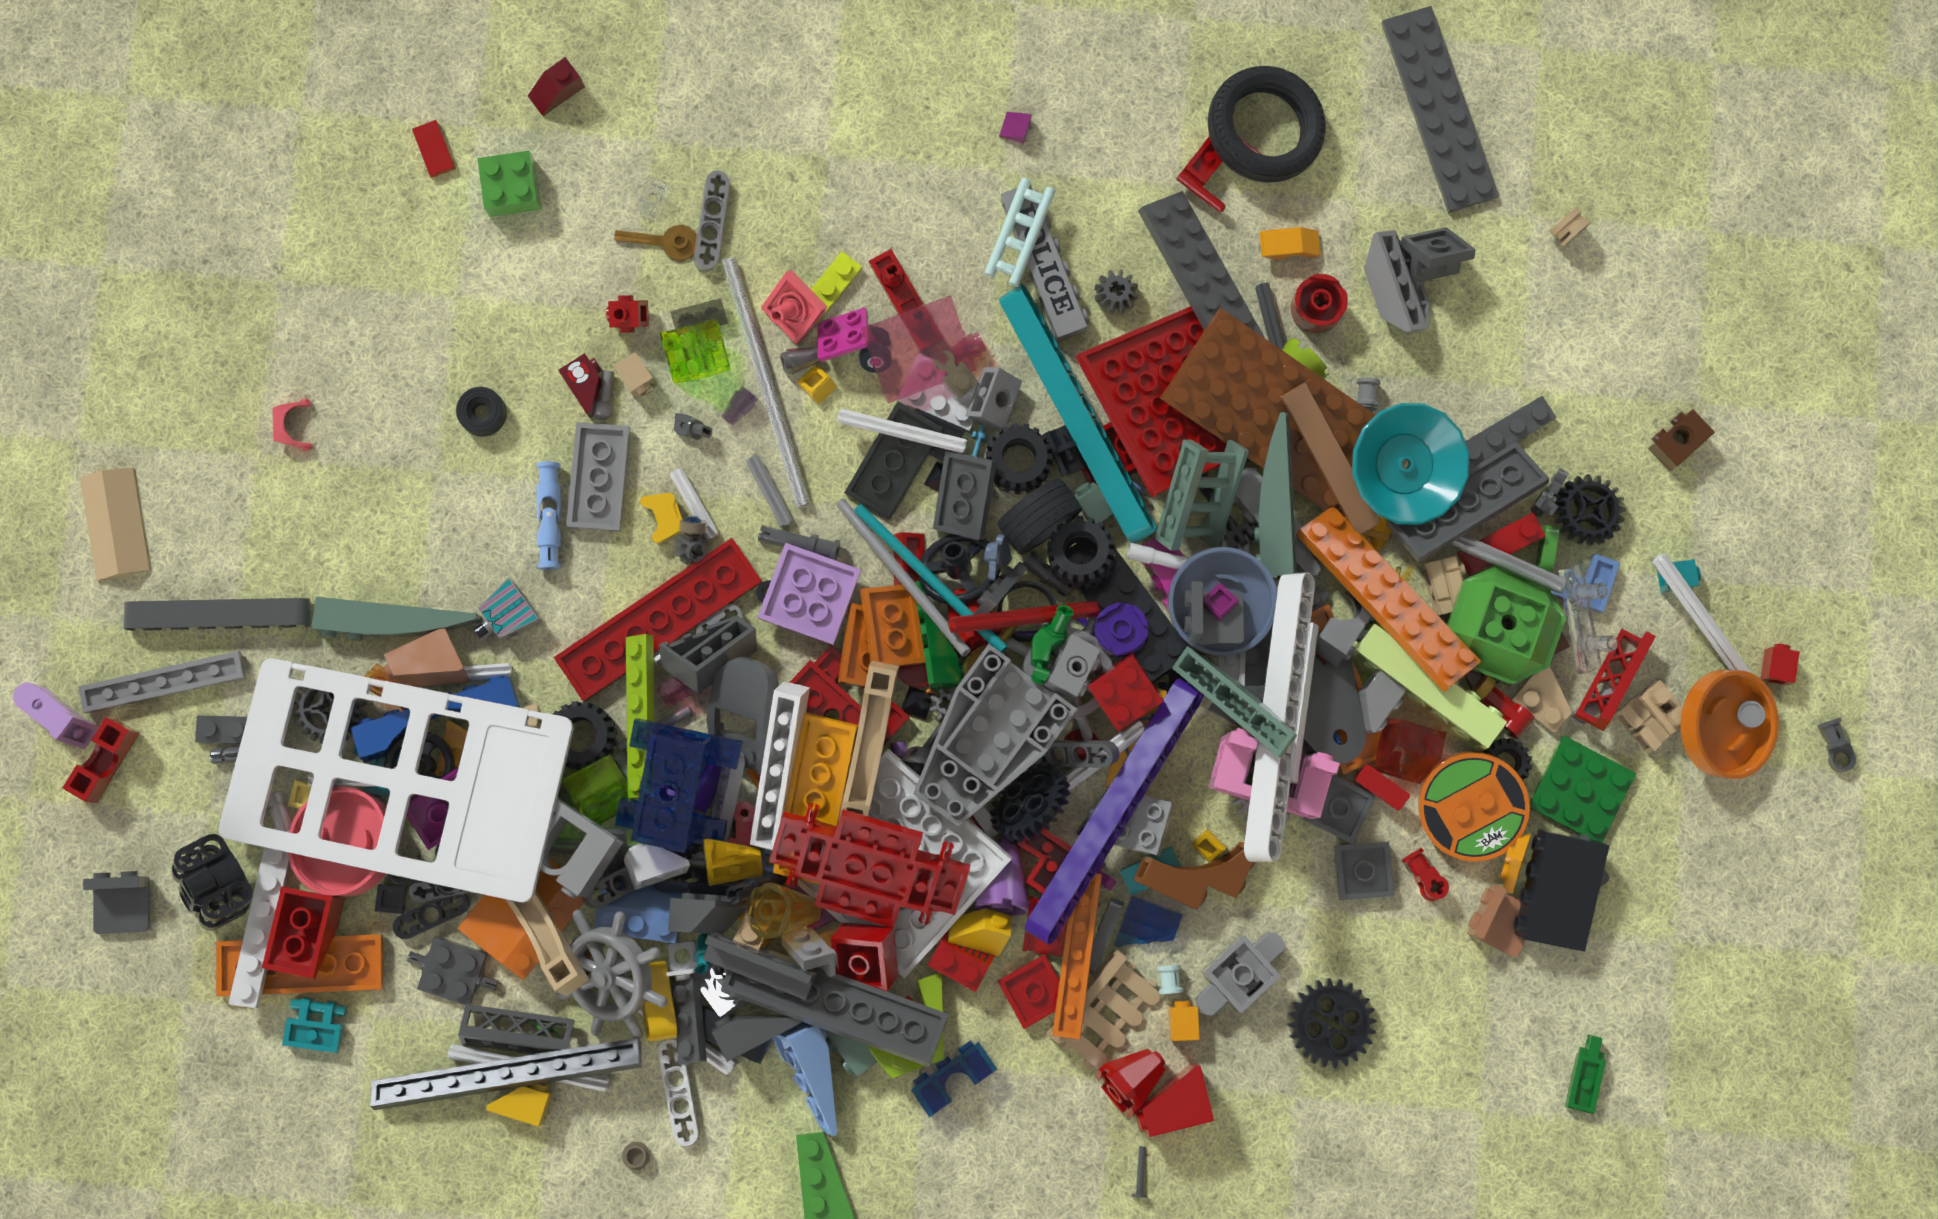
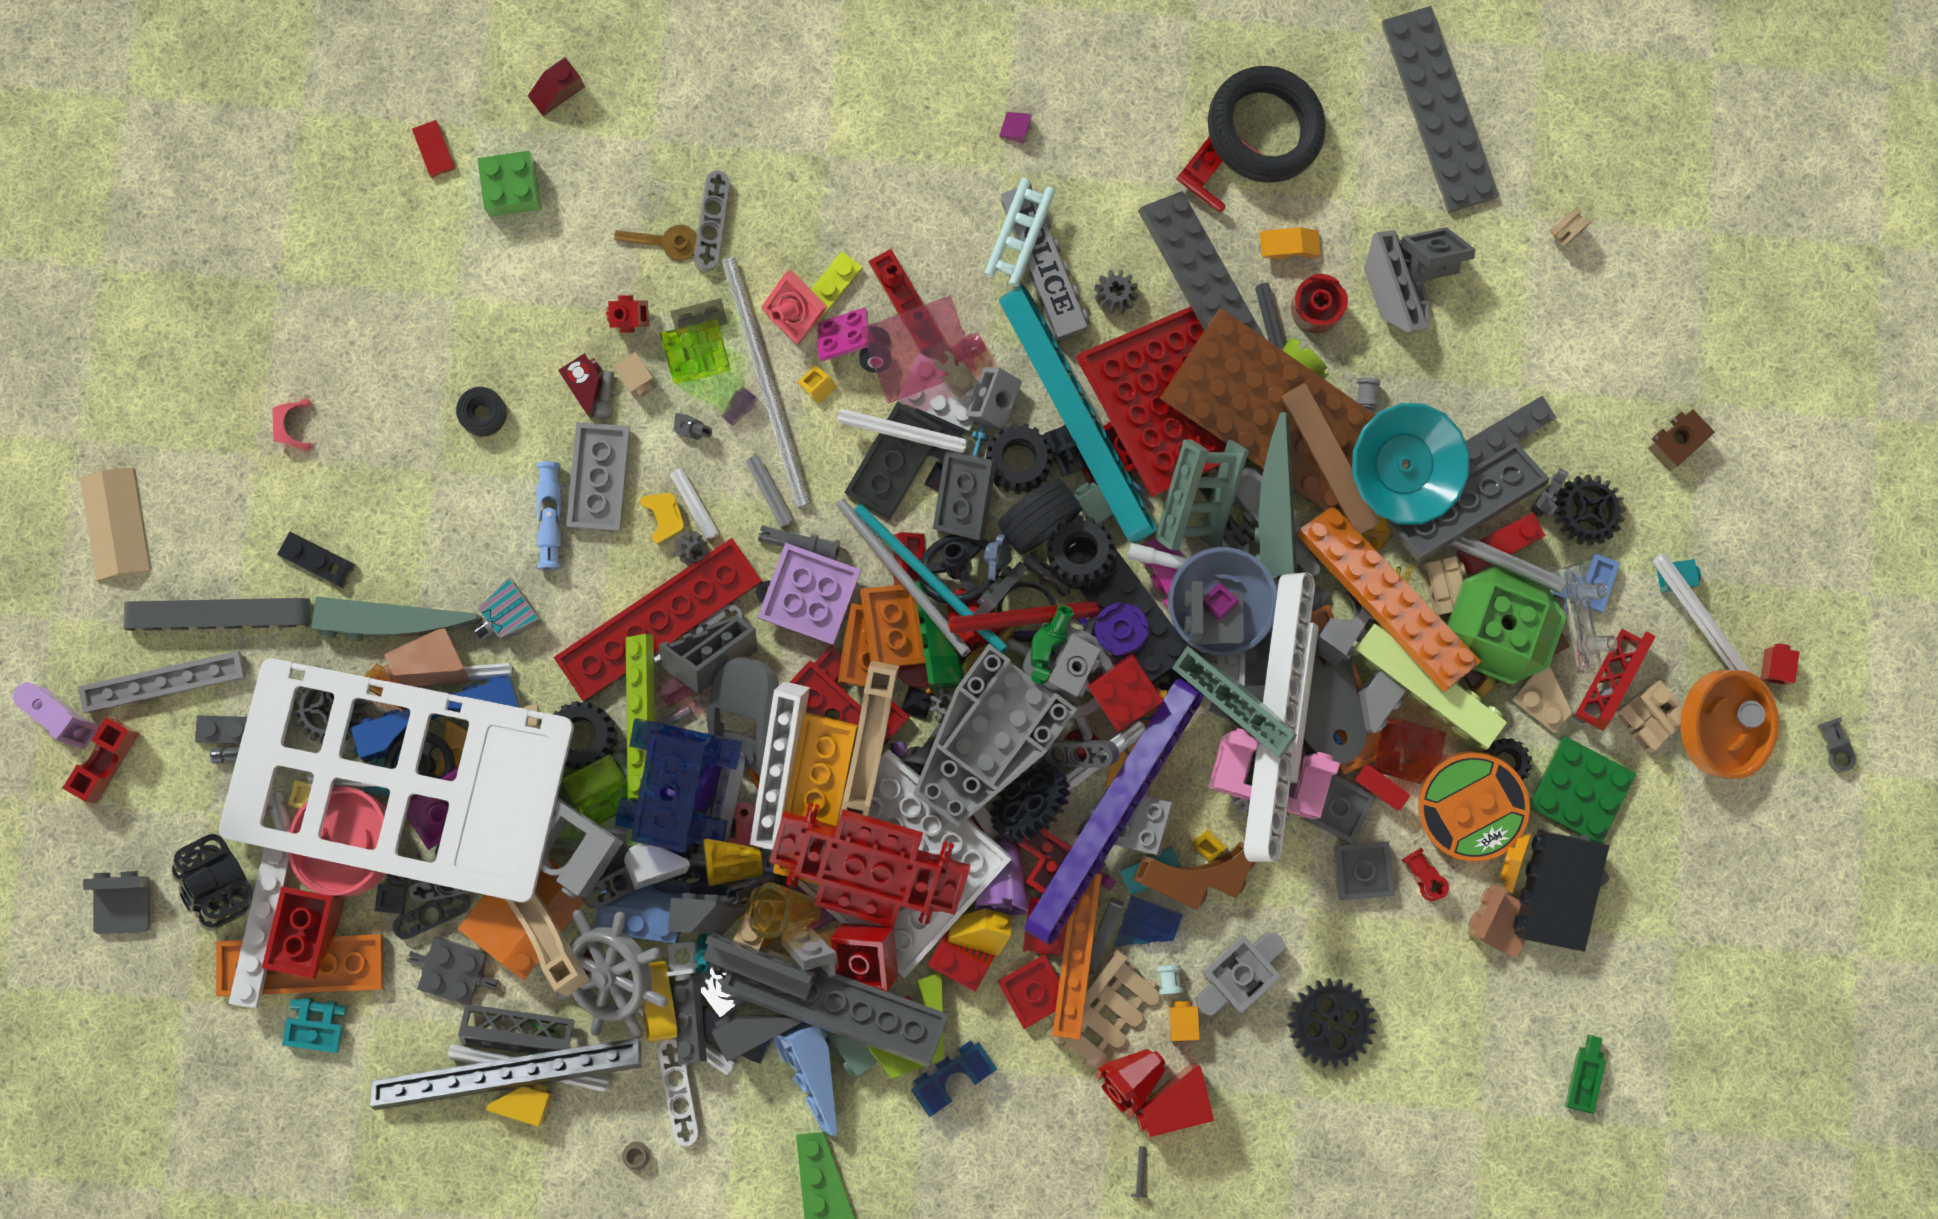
(315, 559): none -> black plate
(693, 525): dark tan tile -> none
(799, 359): flat silver cone -> none
(1515, 715): red piece -> none
(1547, 548): bright green beam -> none

